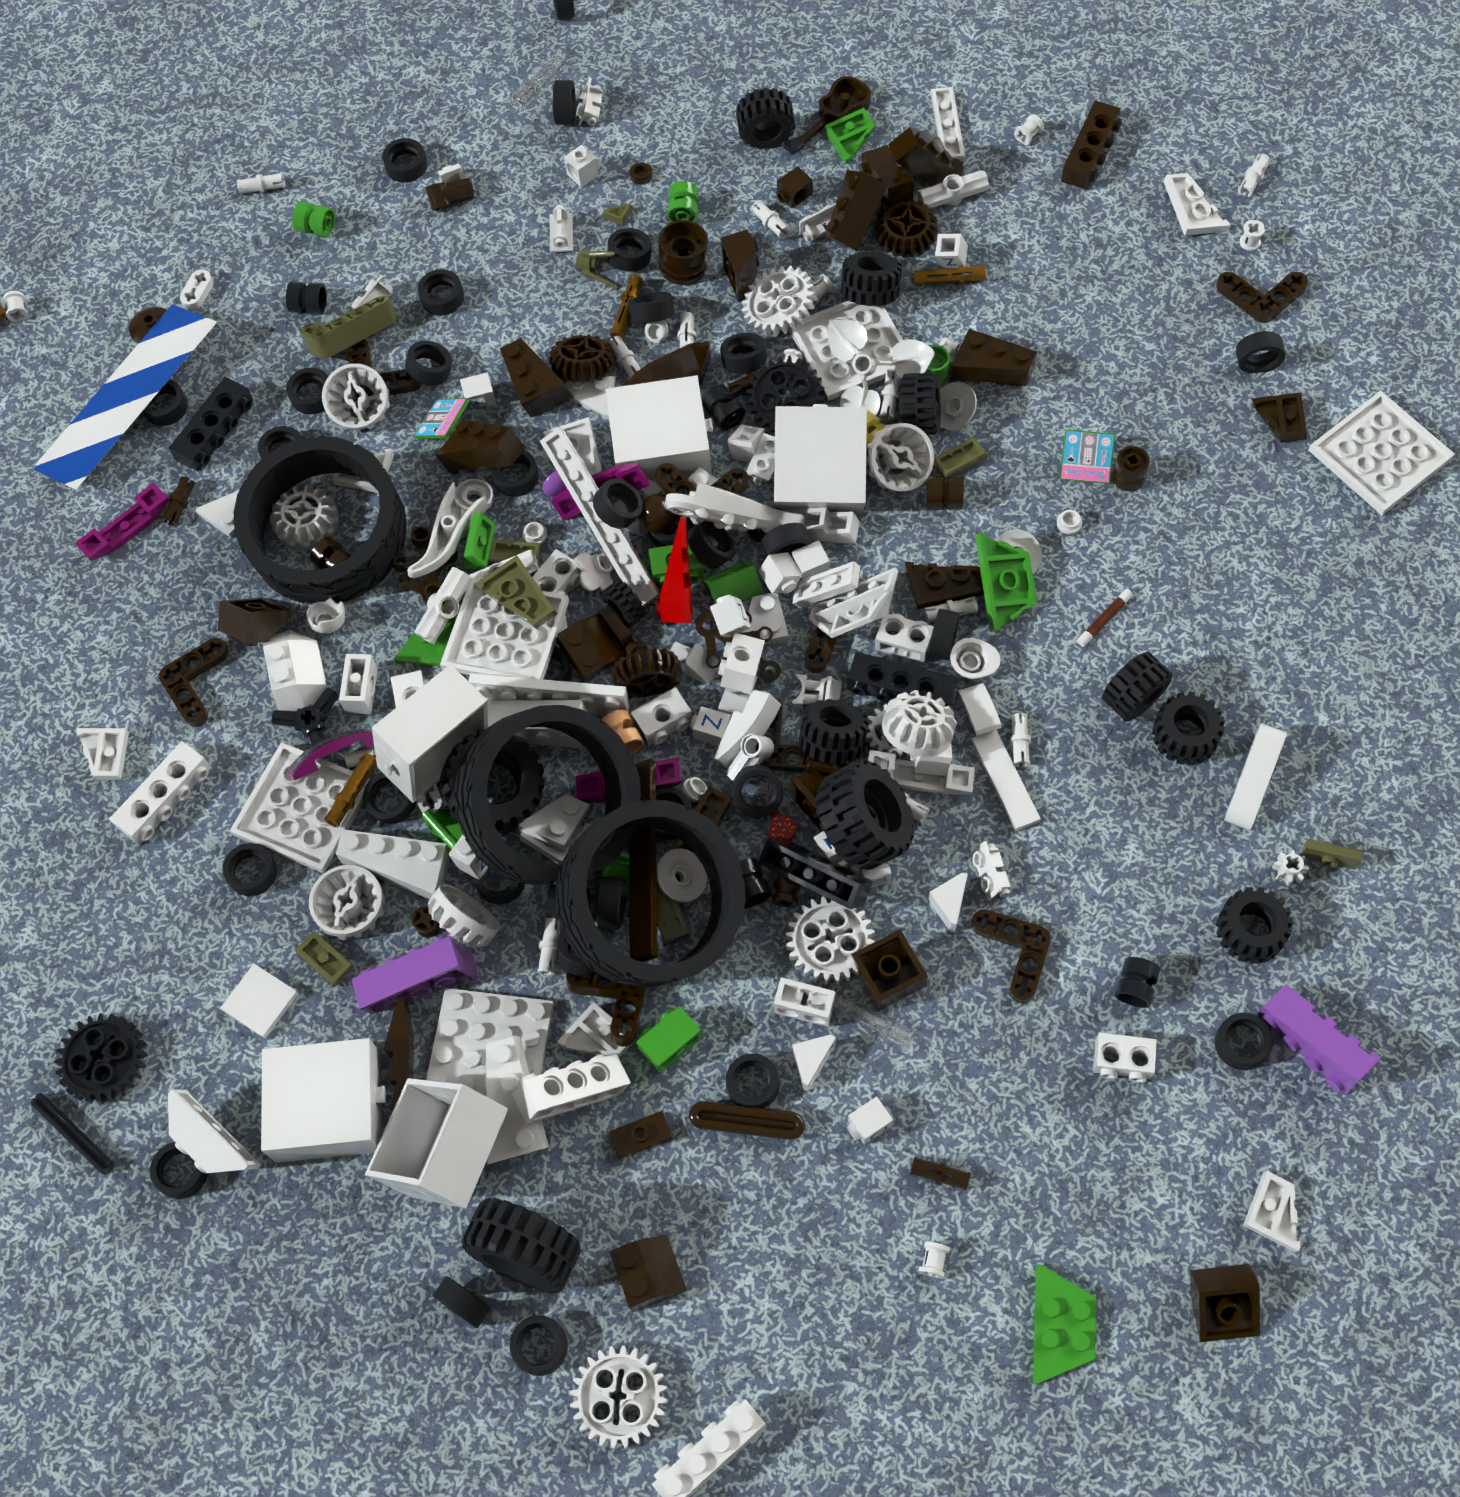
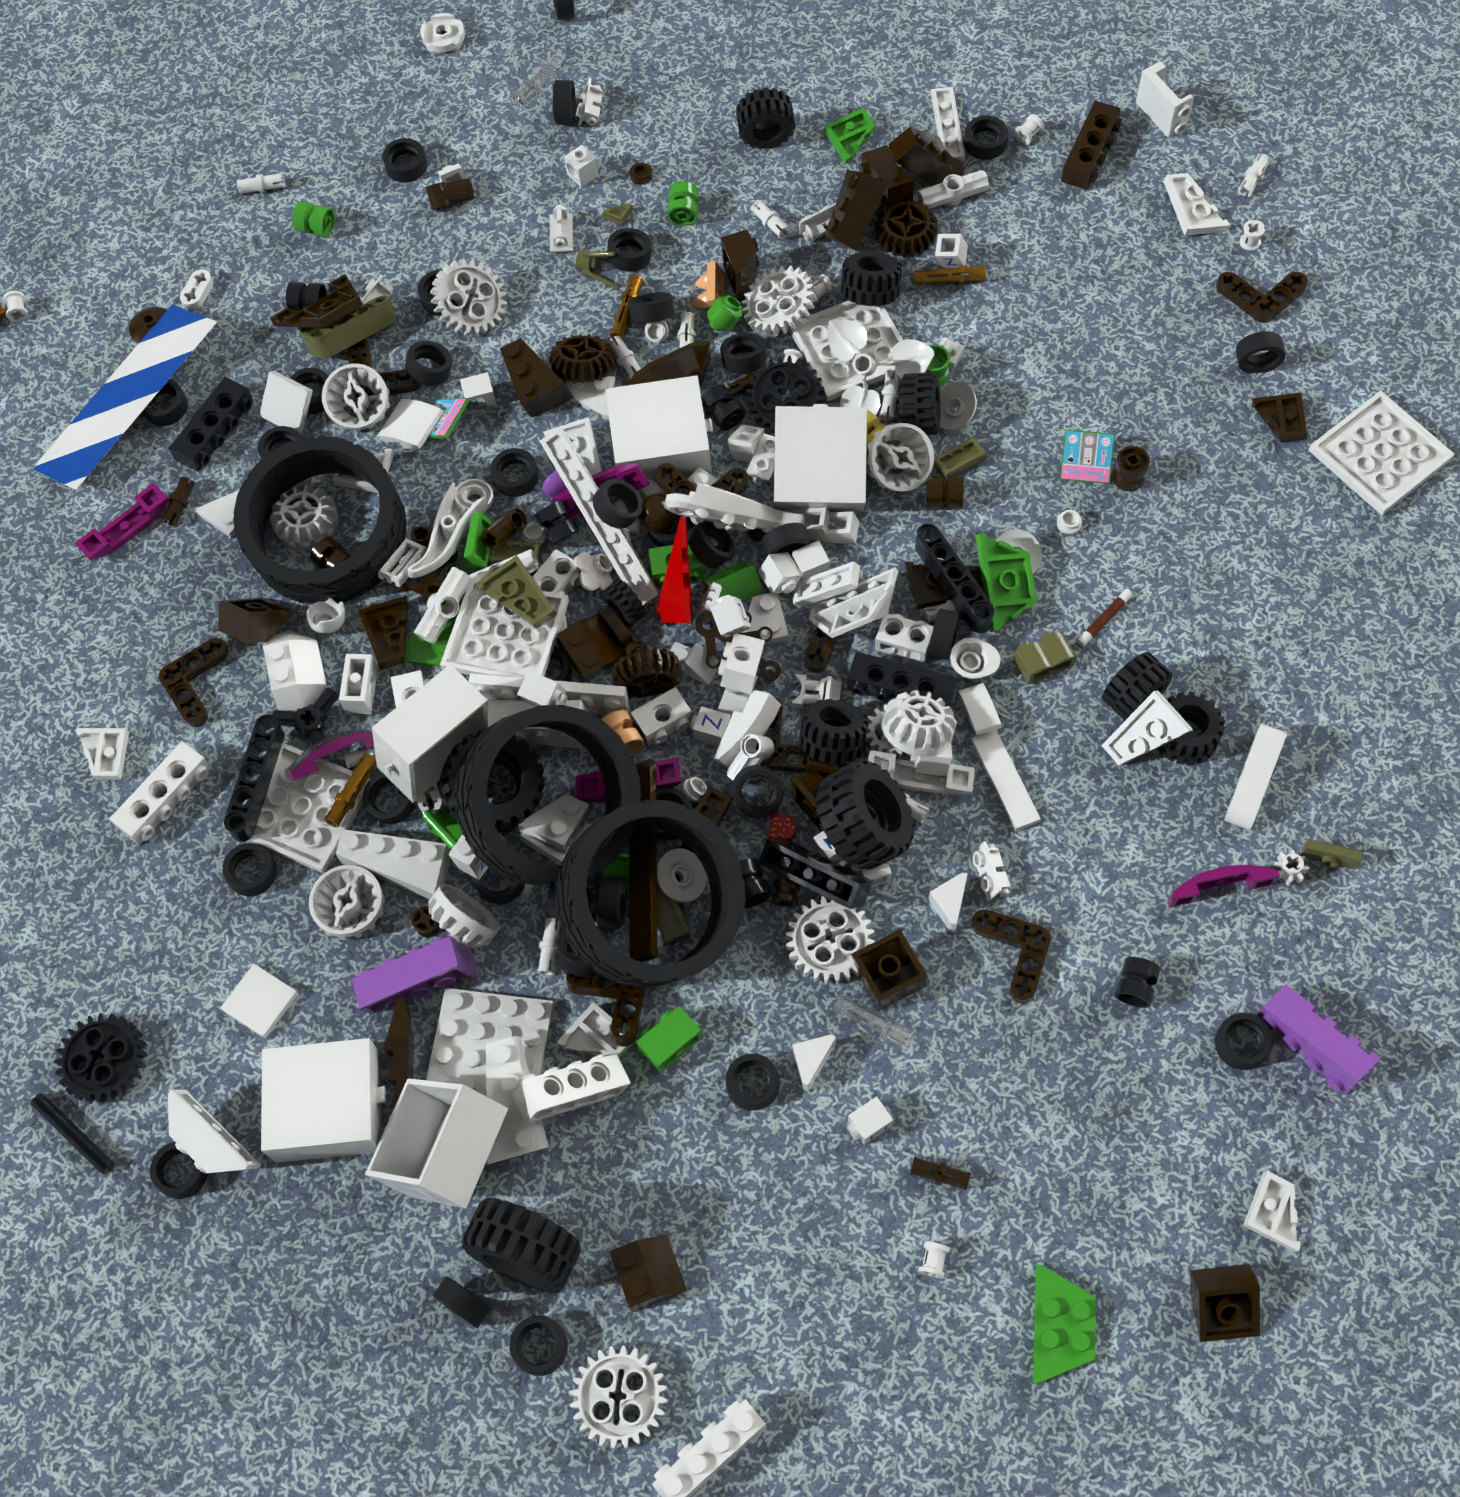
(256, 789): none -> black beam
(285, 402): none -> white tile
(324, 959): olive plate -> none
(325, 311): none -> dark brown wing
(387, 630): none -> dark brown wing
(400, 573): none -> white tile
(410, 423): none -> white slope
(446, 42): none -> white plate
(449, 288): none -> white gear
(480, 445): dark brown wedge -> none
(503, 528): none -> dark brown piece
(541, 690): none -> white brick
(556, 522): none -> black wheel
(640, 1135): dark brown plate -> none
(683, 252): dark brown wheel -> none
(708, 600): none -> white tile
(715, 282): none -> light nougat tile
(724, 313): none -> bright green head
(747, 1120): dark brown piece -> none
(794, 187): dark brown brick -> none
(804, 1002): white brick -> none
(844, 98): dark brown piece -> none
(954, 588): none -> black beam
(981, 150): none -> black tyre
(992, 360): dark brown wedge -> none
(1020, 740): white pin -> none
(1044, 657): none -> olive brick
(1124, 1049): white brick -> none
(1146, 729): none -> white wing
(1161, 103): none -> white panel
(1241, 941): black tyre -> none
(1253, 875): none -> magenta slope

